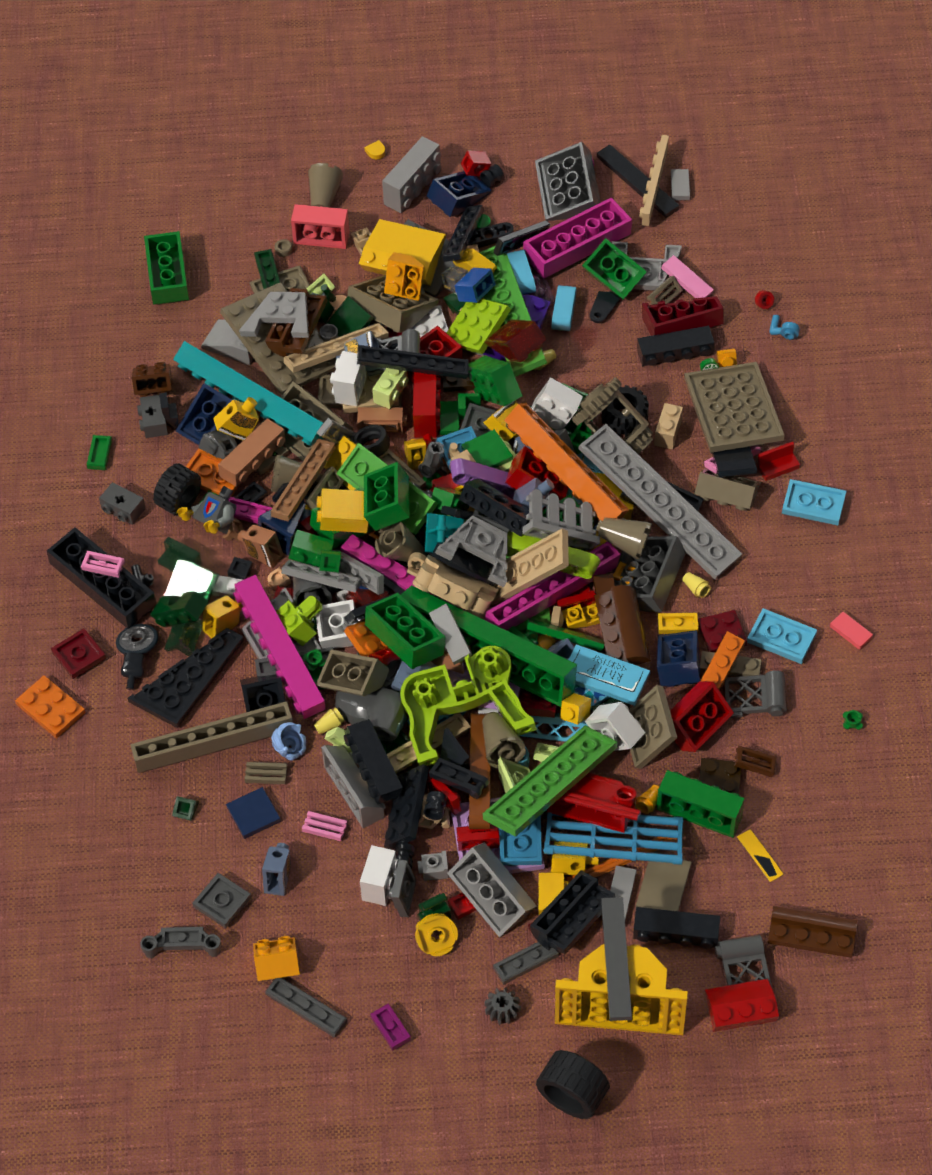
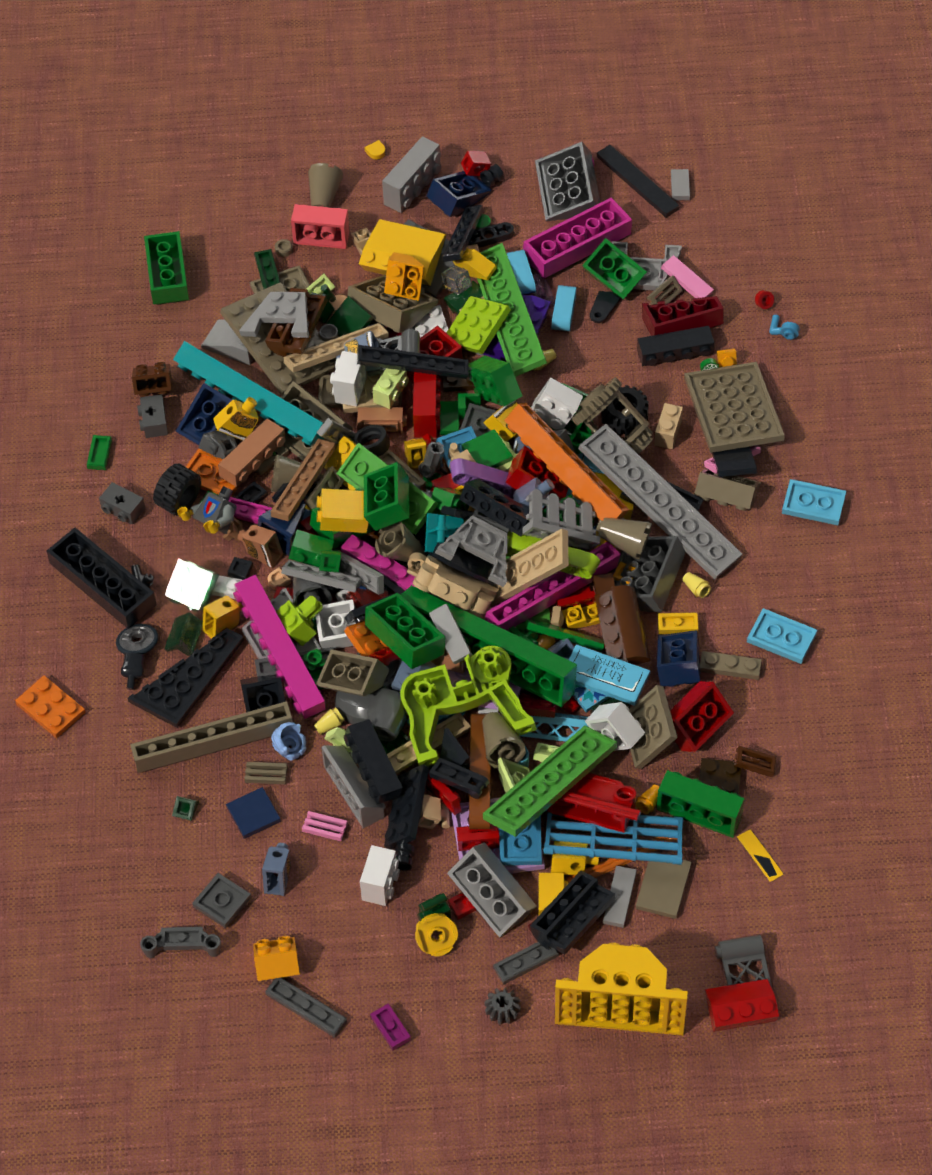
(78, 653): dark red plate -> none
(102, 567): bright pink tile -> none
(169, 410): black slope -> none
(172, 611): dark green arch -> none
(176, 551): clear green panel -> none
(403, 888): dark grey plate -> none
(433, 866): light grey brick -> none
(435, 805): black wheel -> none
(475, 285): blue brick -> none
(515, 240): black tile -> none
(516, 339): clear red slope -> none
(573, 1084): black tyre -> none
(575, 708): yellow brick -> none
(616, 959): dark grey tile -> none
(655, 175): tan plate -> none
(676, 927): black brick -> none
(715, 627): dark red plate -> none
(724, 659): orange brick -> none
(771, 689): dark grey piece -> none
(777, 461): red panel -> none
(812, 931): reddish brown brick -> none
(851, 630): coral tile -> none
(852, 715): green plate -> none

